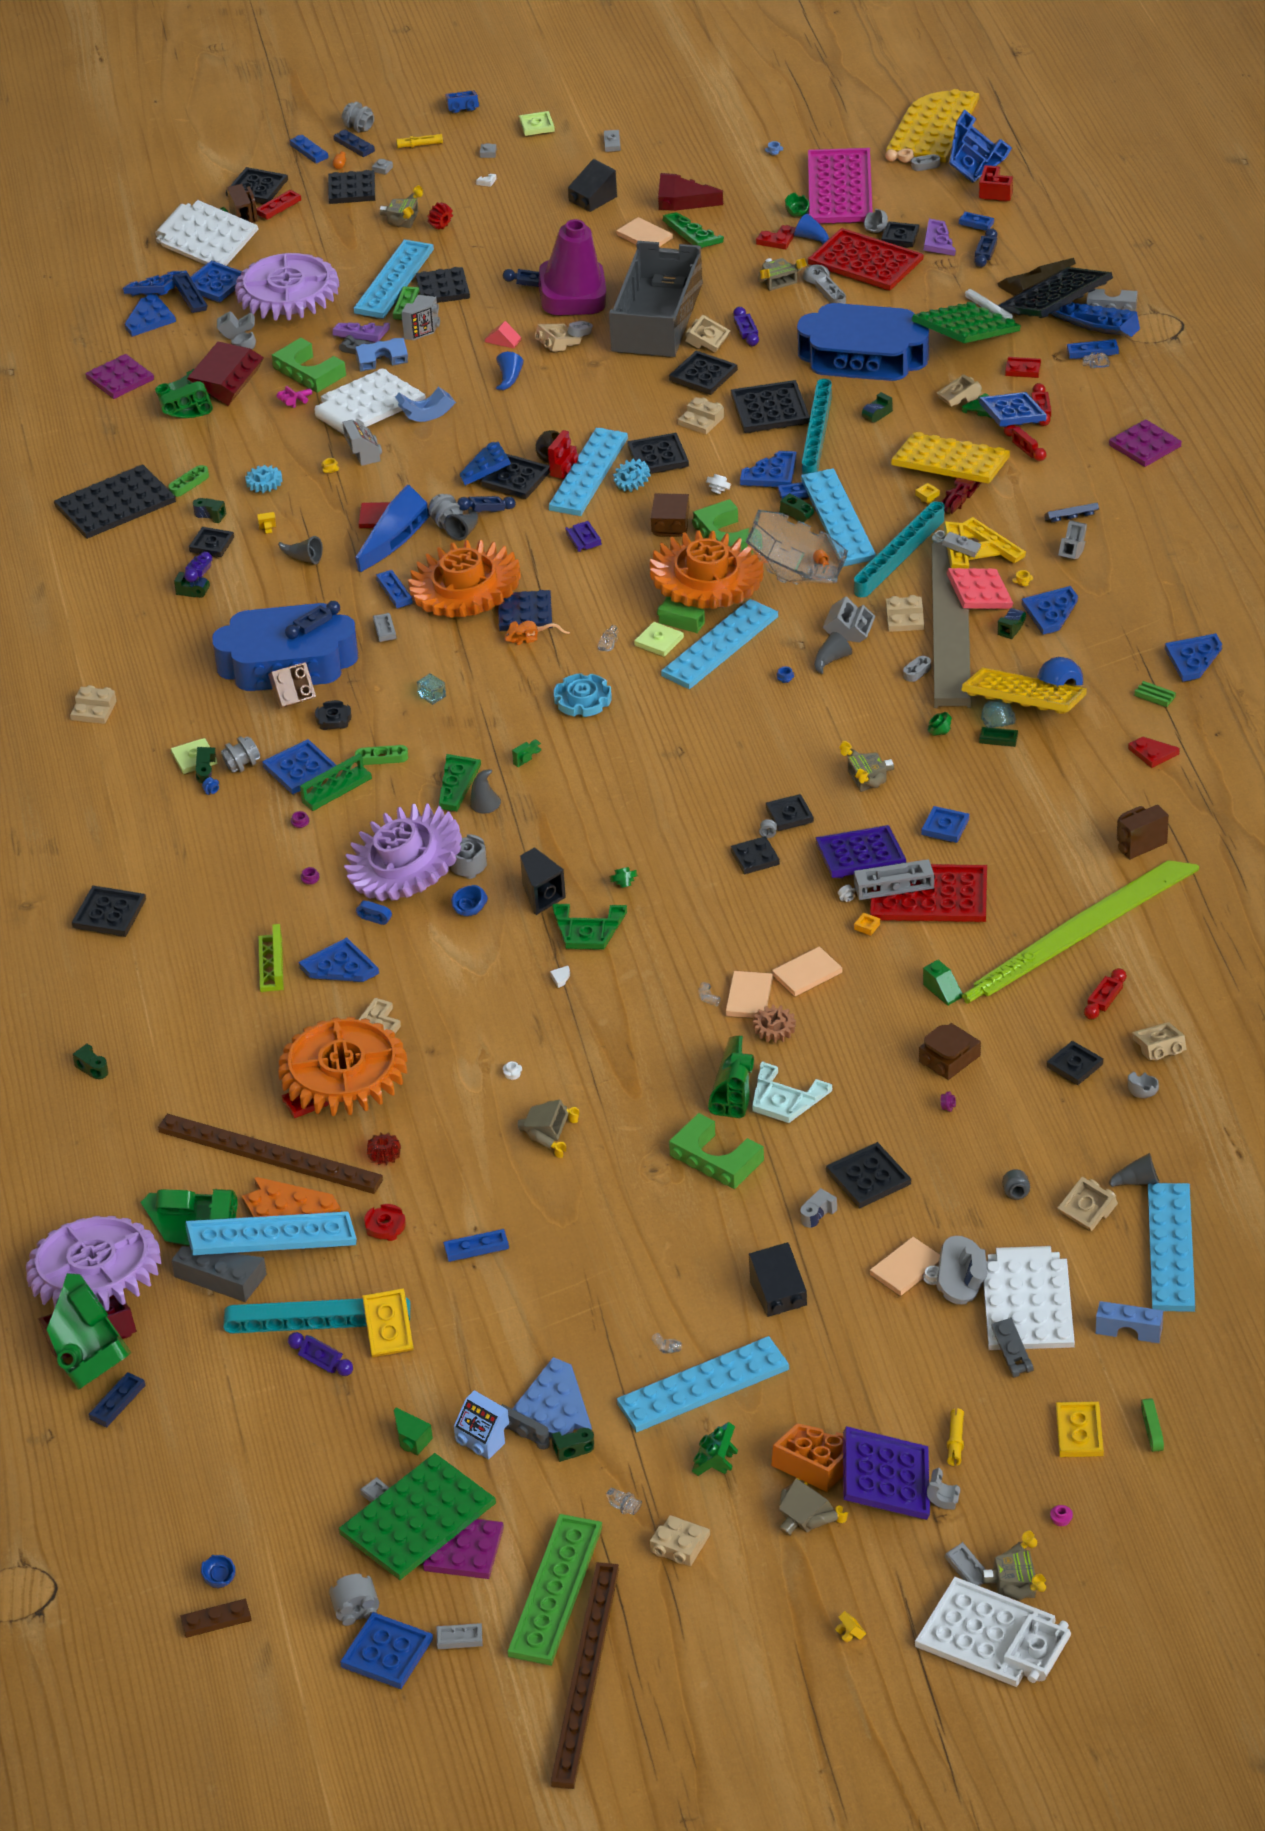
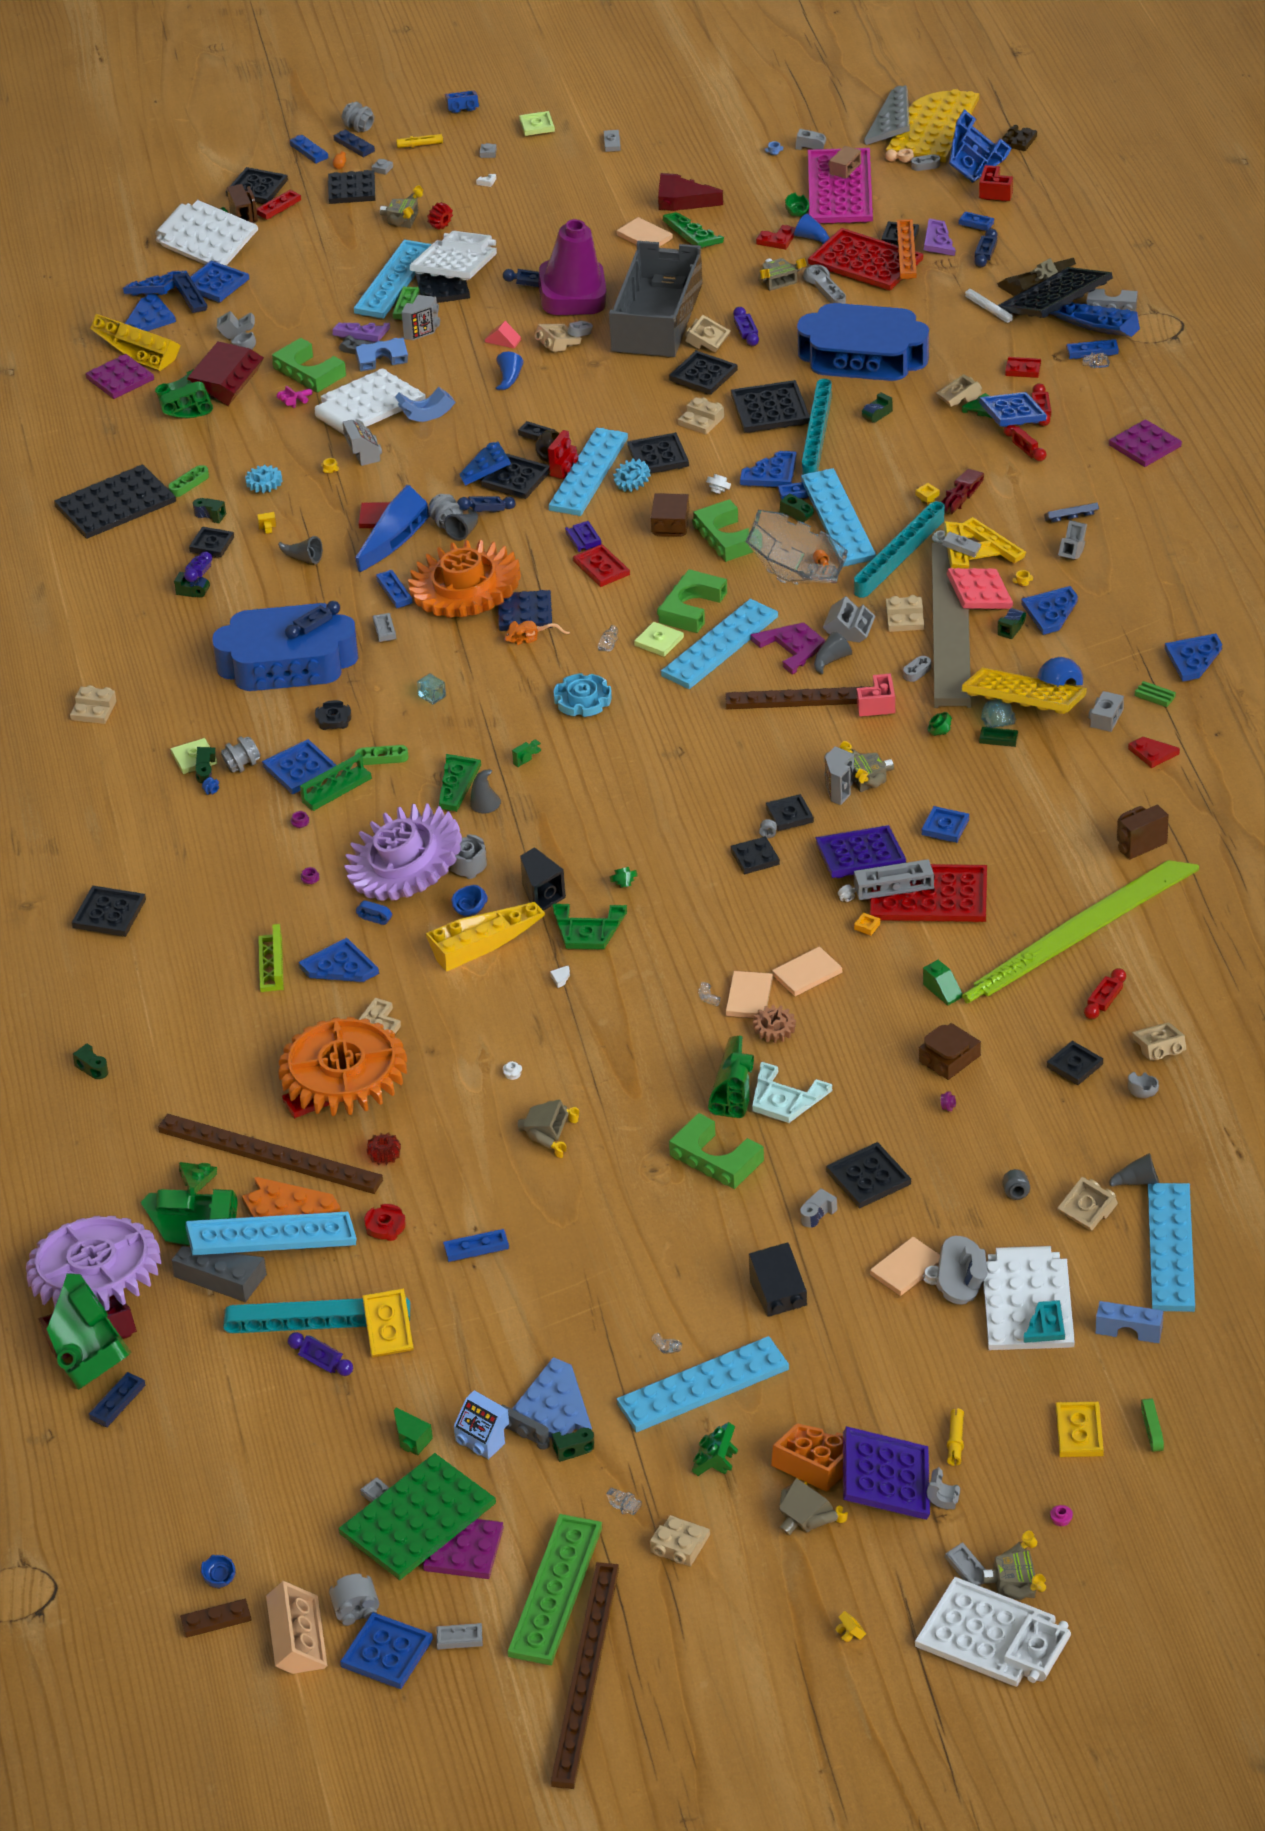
(138, 344): none -> yellow wedge
(196, 1175): none -> green wing
(287, 284): lavender gear -> none
(292, 685): medium nougat slope -> none
(296, 1629): none -> light nougat slope
(456, 255): none -> white plate
(480, 934): none -> yellow wedge
(532, 430): none -> black plate
(593, 186): black slope -> none
(601, 565): none -> red tile
(706, 571): orange gear -> none
(785, 674): blue plate -> none
(791, 698): none -> reddish brown plate
(796, 639): none -> magenta wing
(810, 140): none -> light grey leg
(839, 774): none -> light grey piece
(845, 162): none -> medium nougat brick
(876, 221): light grey hair -> none
(877, 699): none -> coral brick
(892, 118): none -> light grey wing
(906, 249): none -> orange plate
(951, 457): yellow plate -> none
(966, 322): green plate -> none
(1012, 1347): dark grey plate -> none
(1019, 139): none -> dark brown plate
(1045, 270): none -> dark tan plate
(1046, 1323): none -> teal wing
(1106, 711): none -> light grey brick

